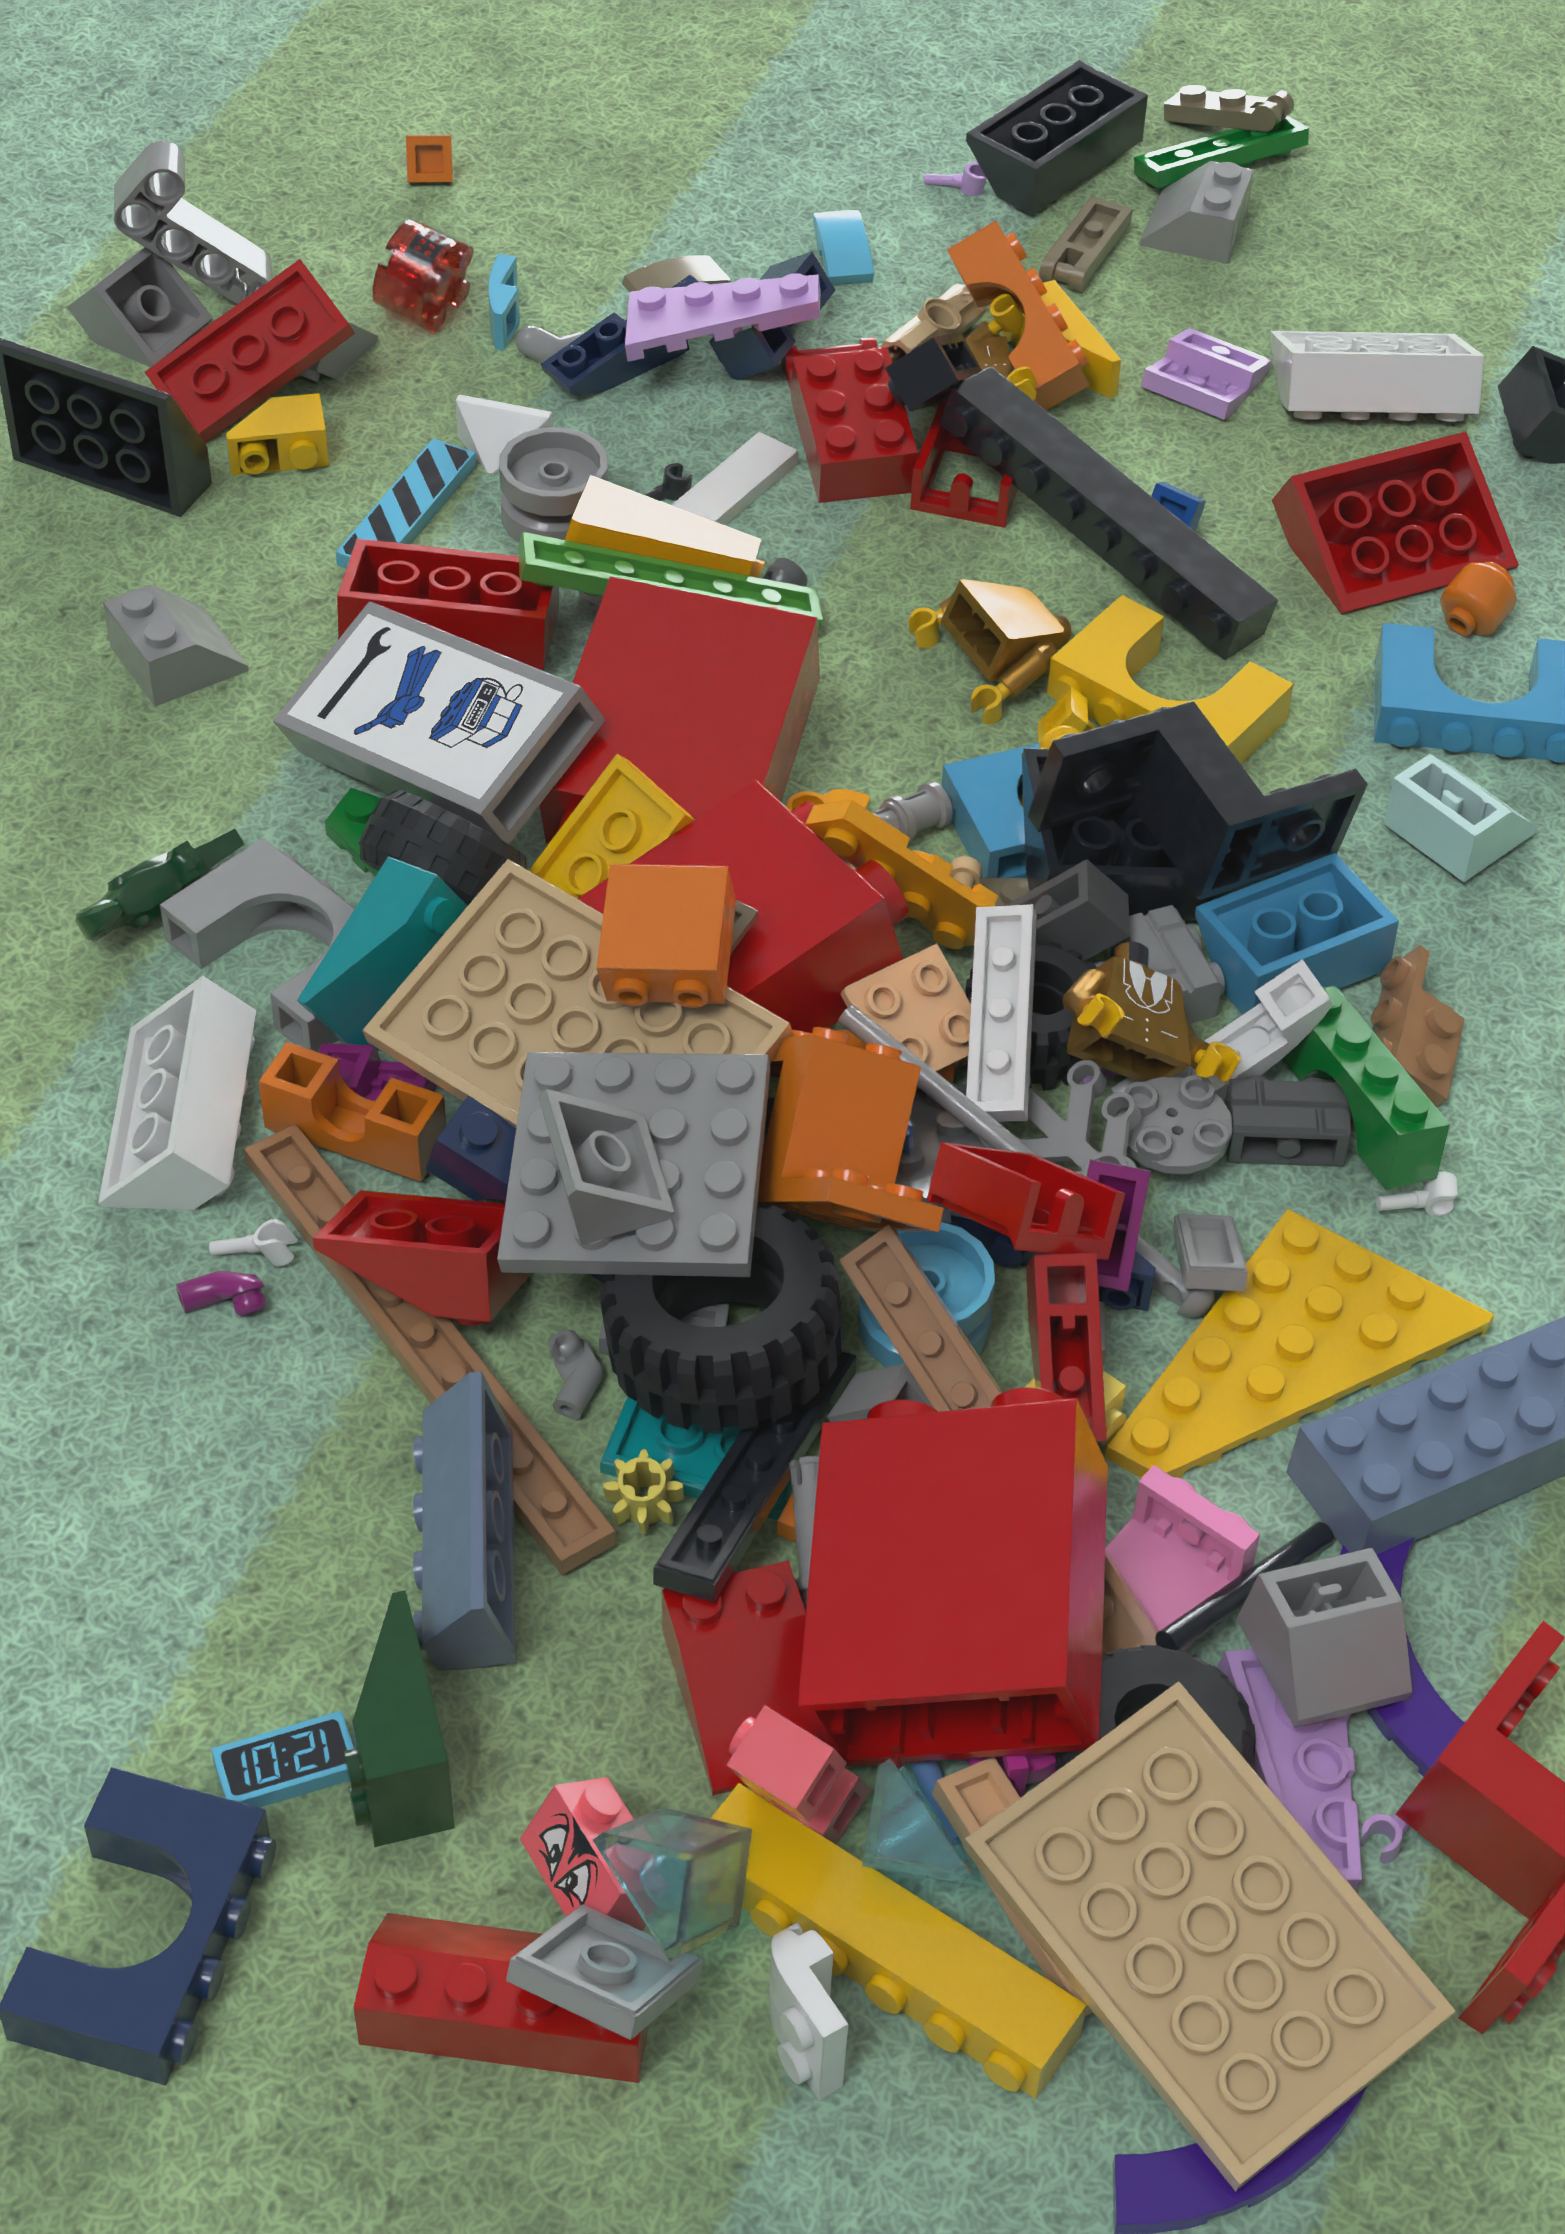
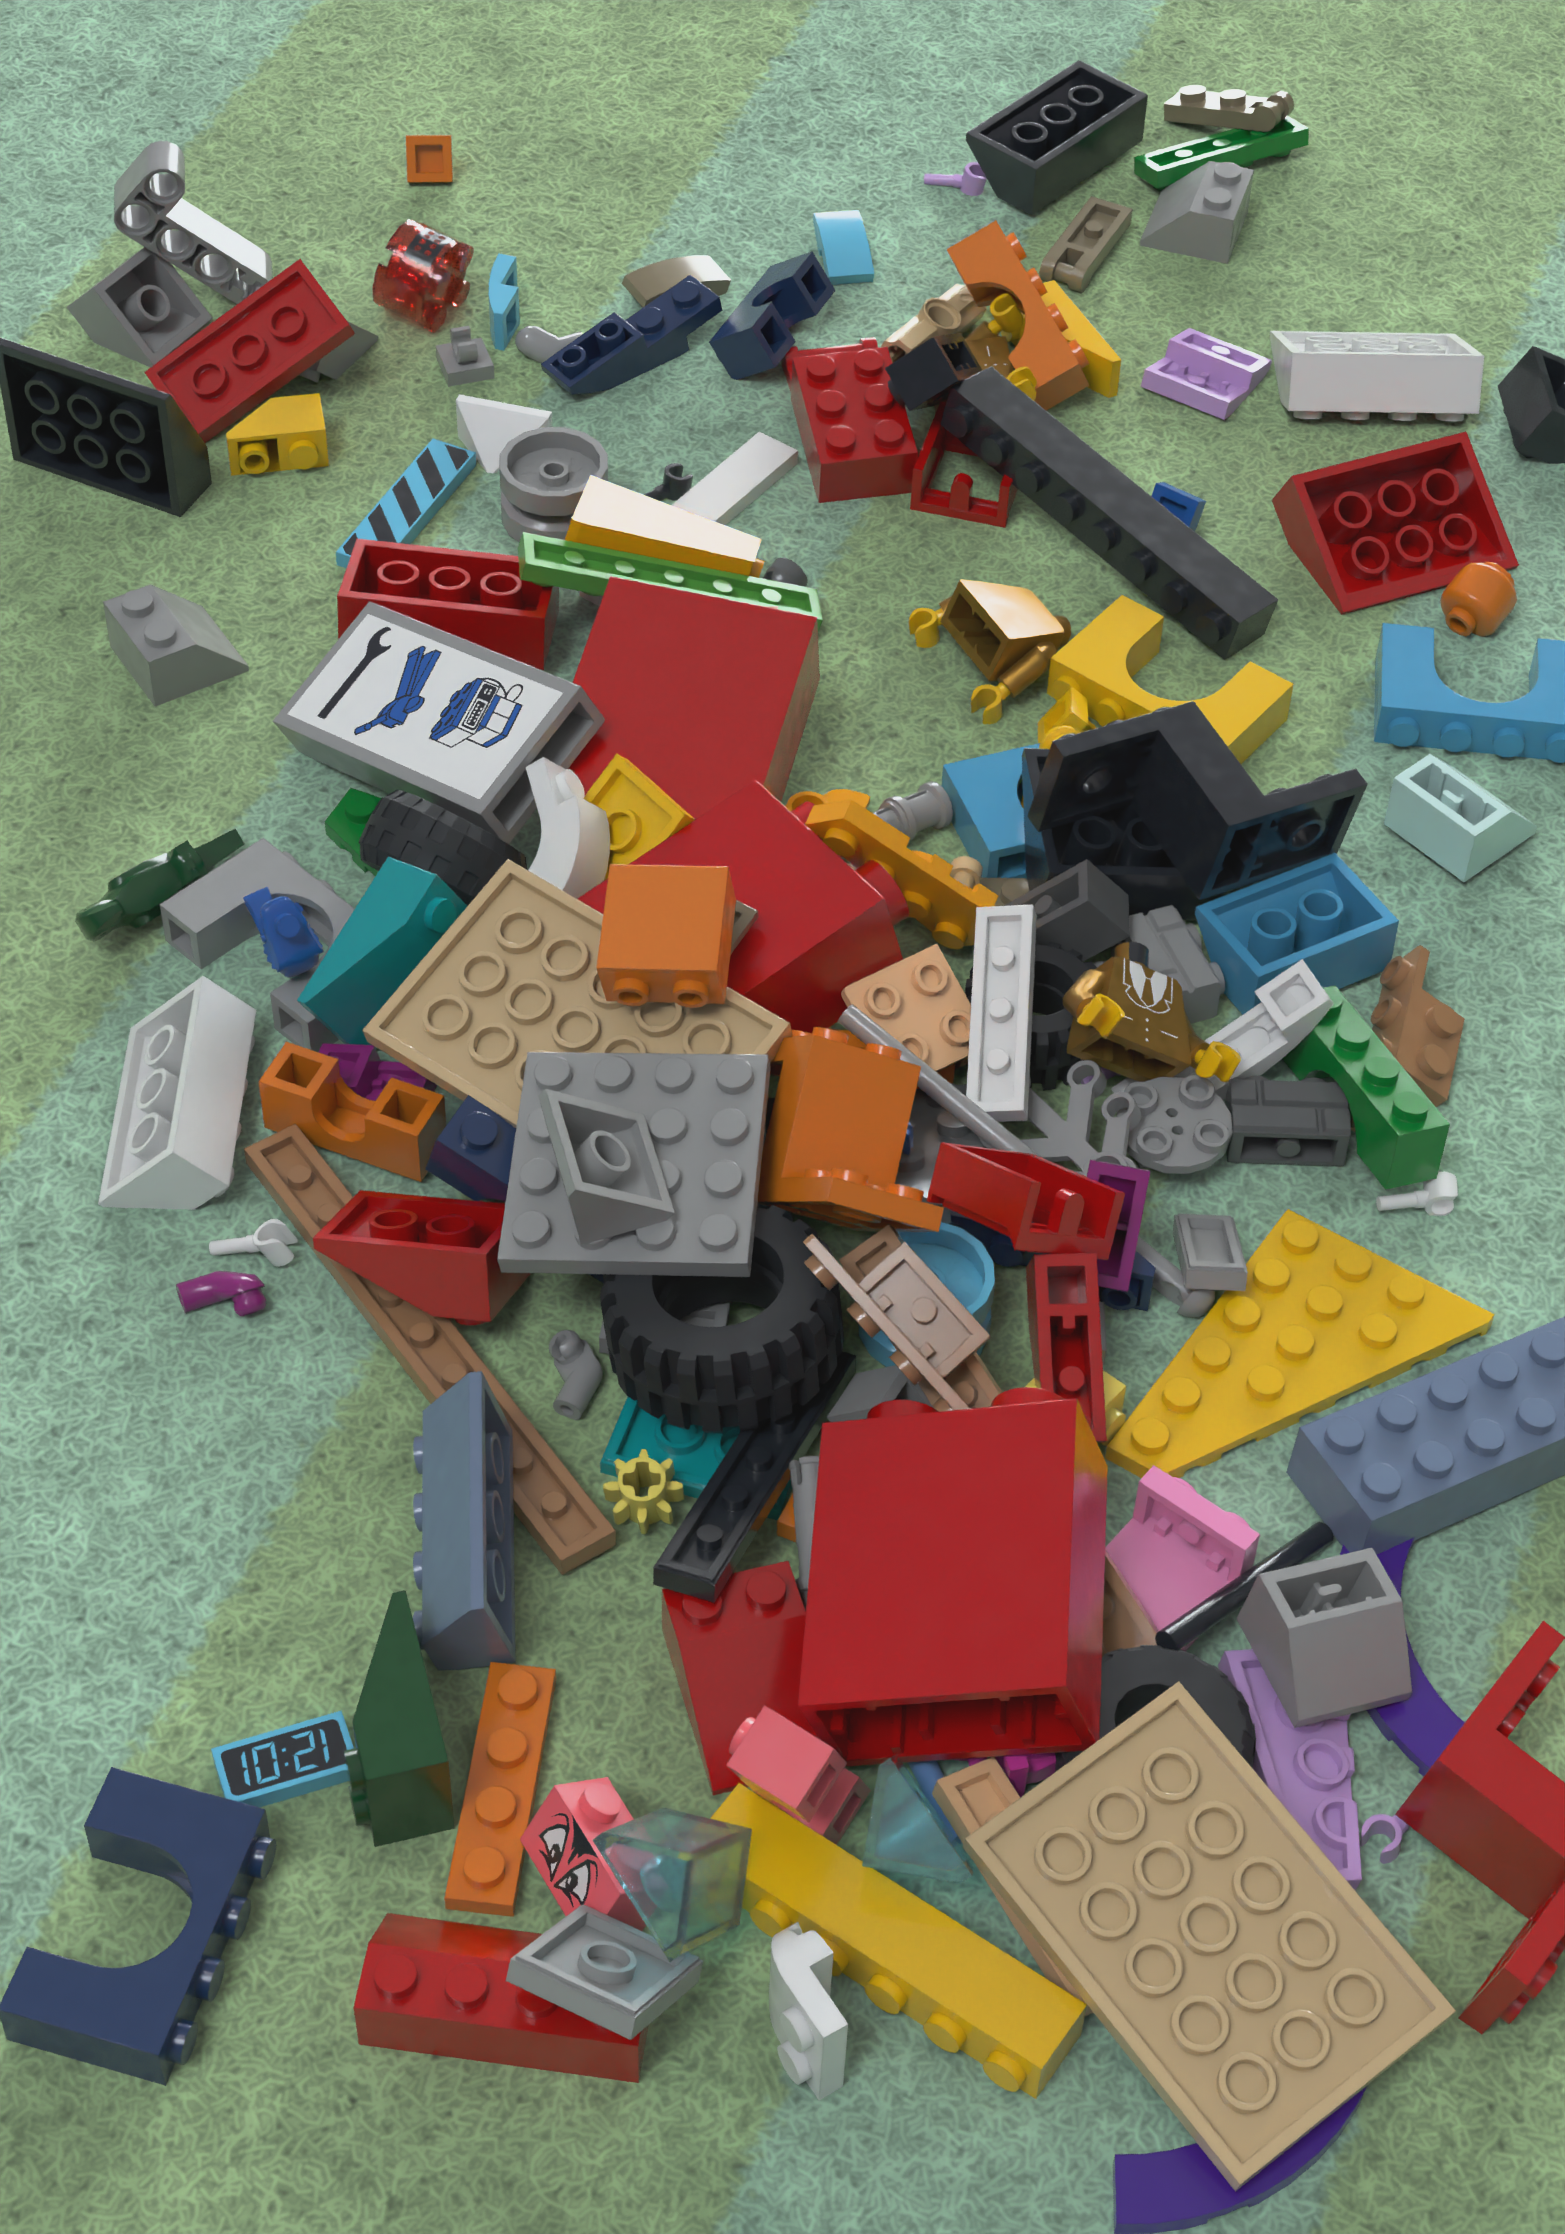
(285, 931): none -> blue animal
(464, 358): none -> light grey tile
(500, 1789): none -> orange plate
(573, 831): none -> white arch
(721, 310): lavender wing -> none
(913, 1311): none -> medium nougat bracket

